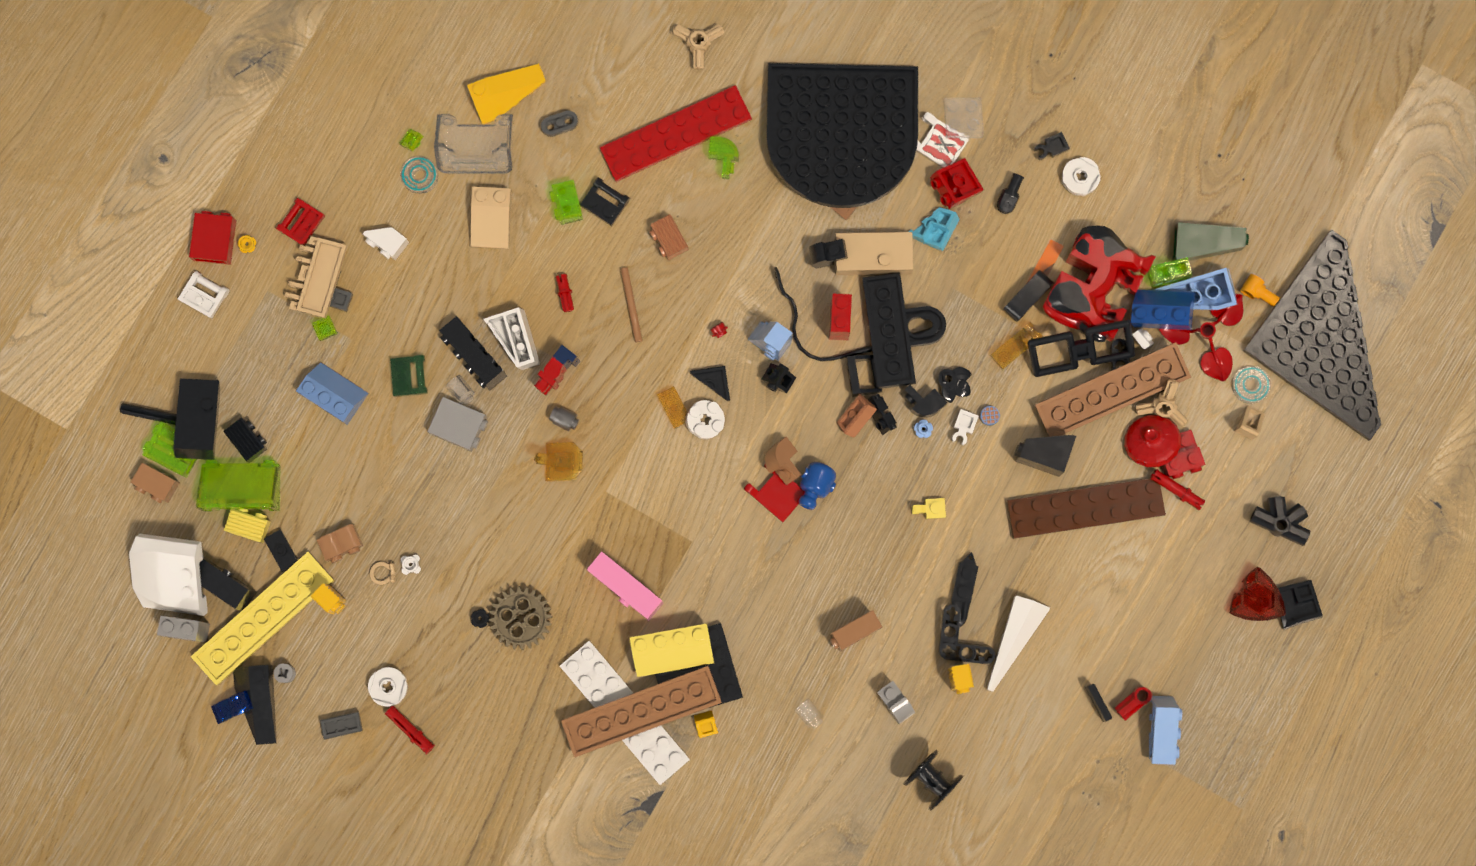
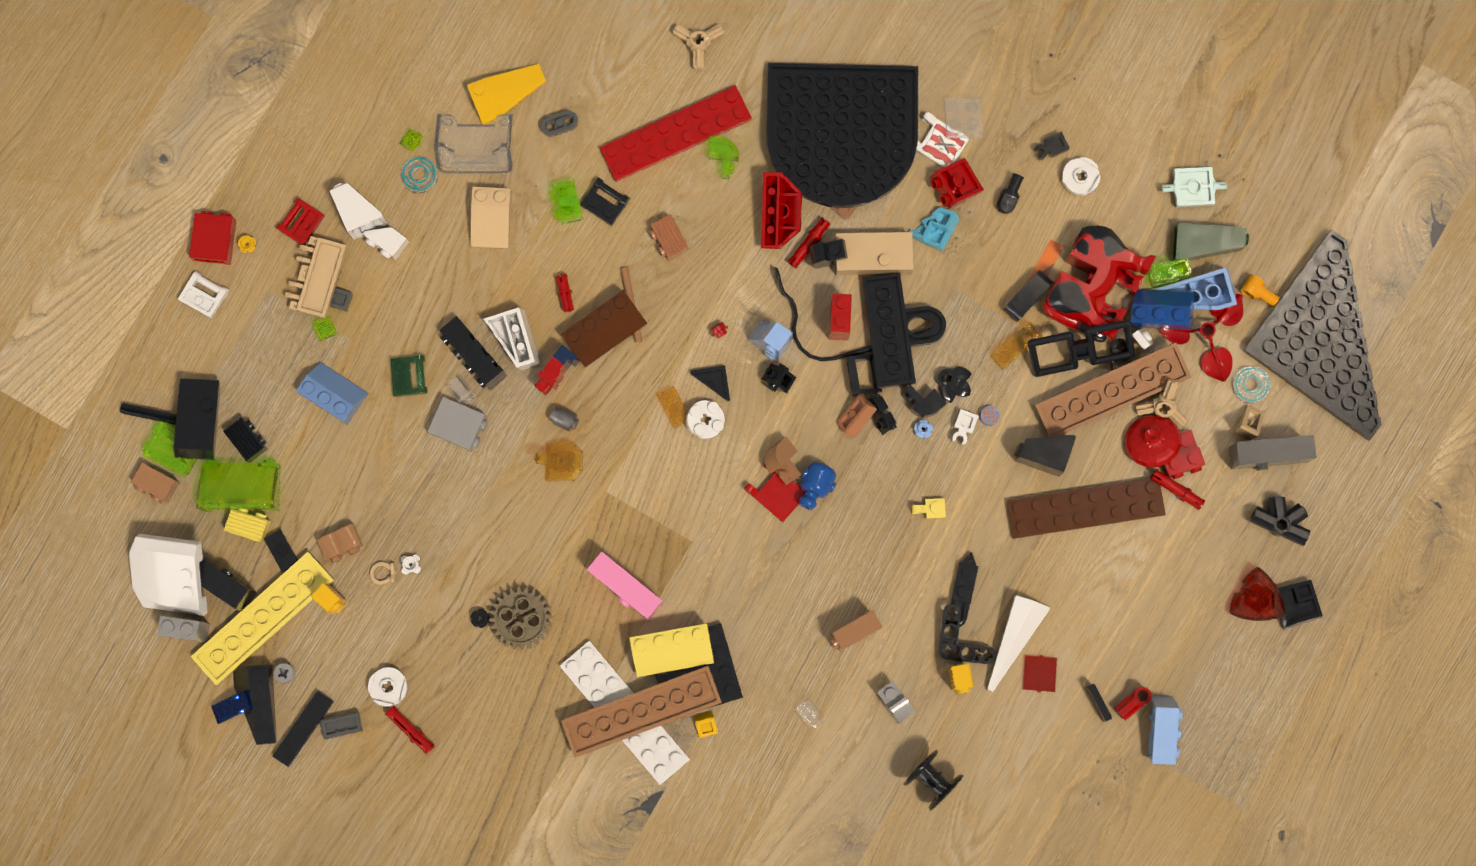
(303, 729): none -> black tile
(356, 211): none -> white slope
(604, 328): none -> reddish brown slope
(779, 210): none -> red wedge
(813, 236): none -> red pin
(1040, 673): none -> clear red piece
(1194, 187): none -> light aqua plate
(1272, 452): none -> dark grey brick

